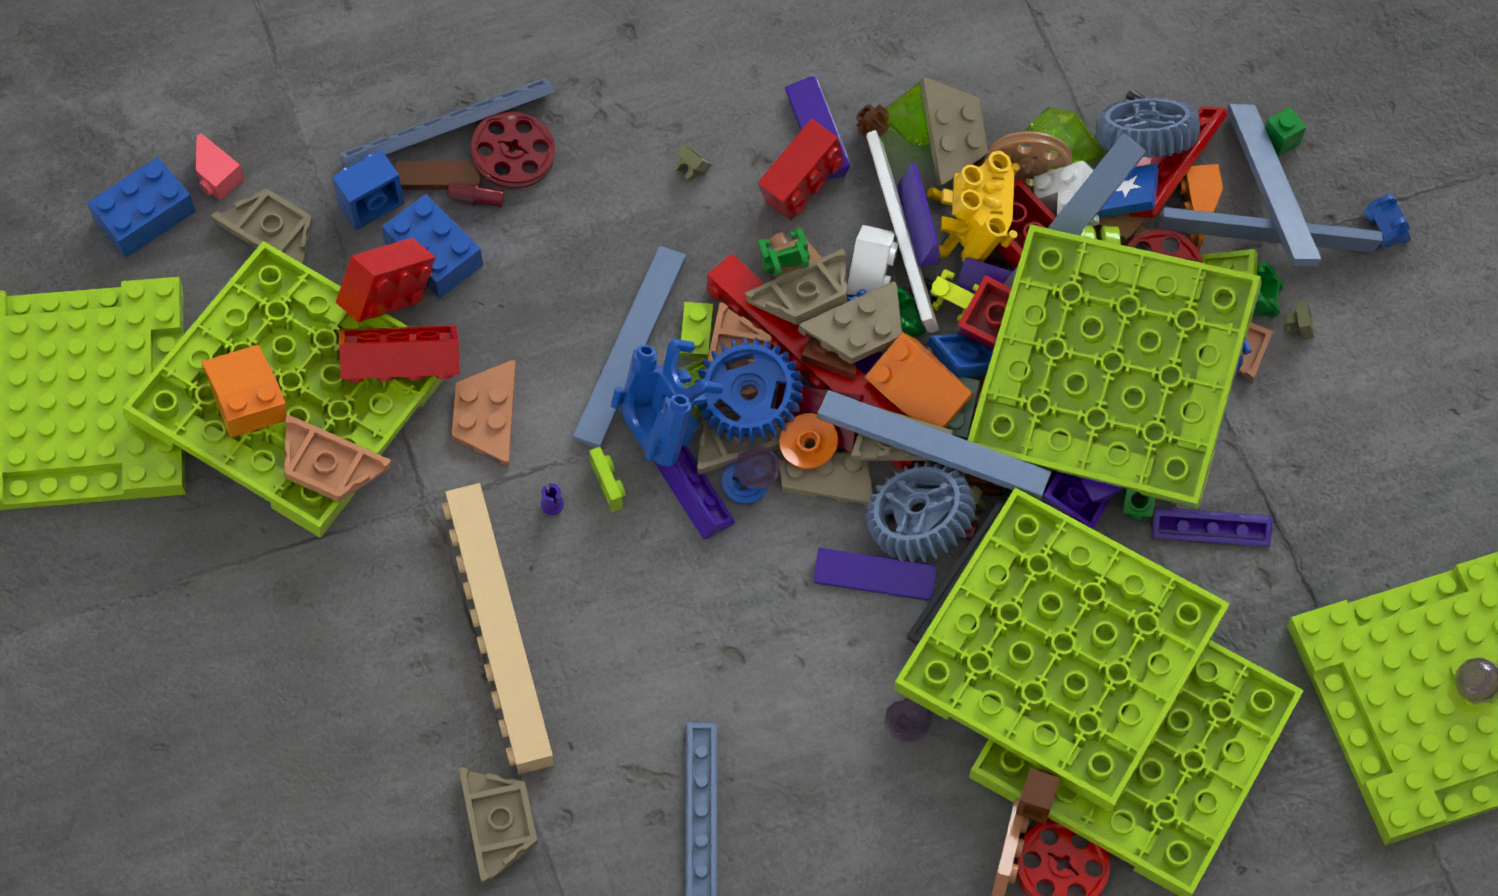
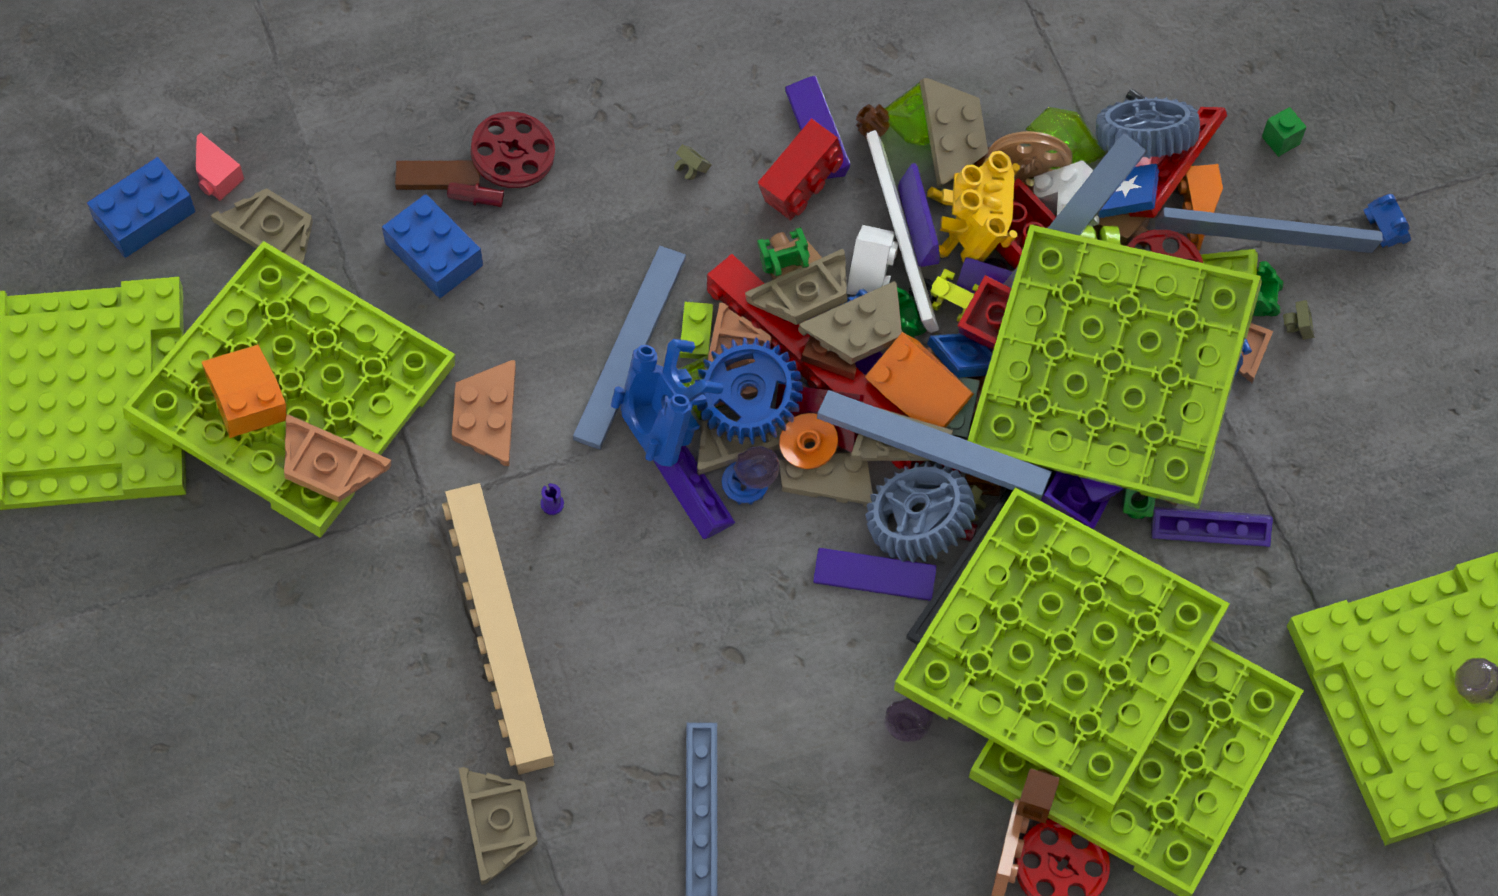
(368, 189): blue brick -> none
(385, 279): red brick -> none
(399, 353): red slope -> none
(449, 121): sand blue tile -> none
(603, 470): lime plate -> none
(1273, 185): tile -> none

